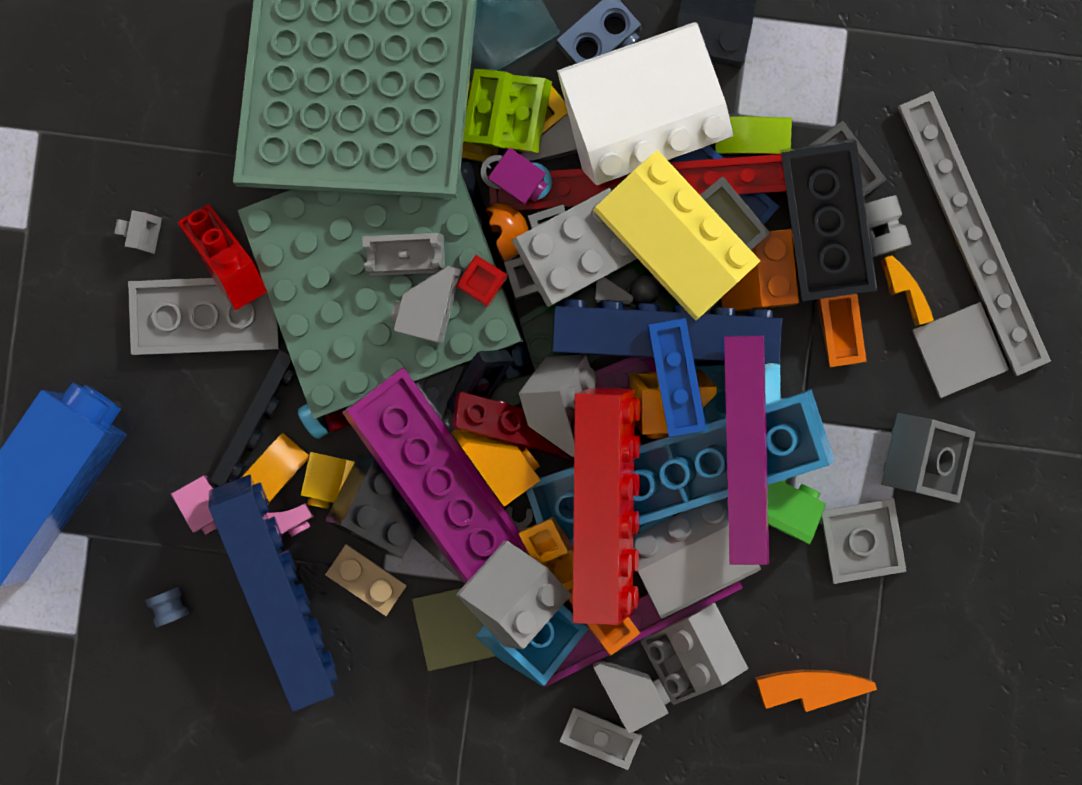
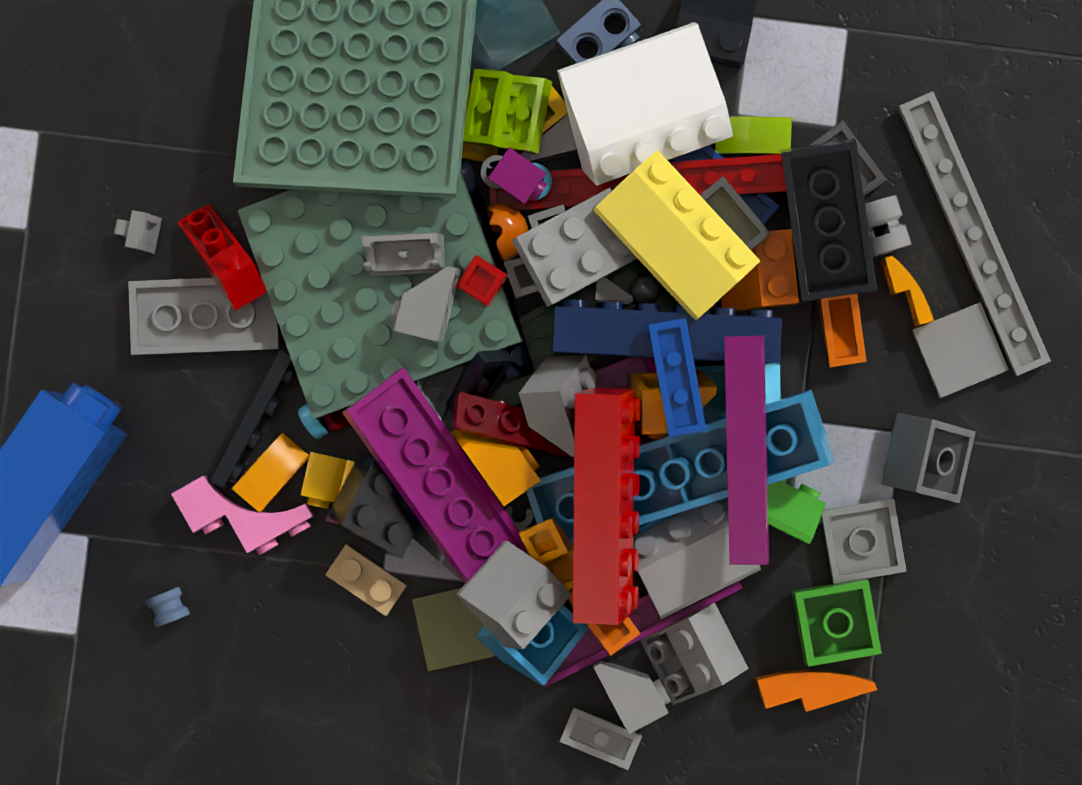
(271, 593): dark blue brick -> none
(836, 622): none -> bright green brick

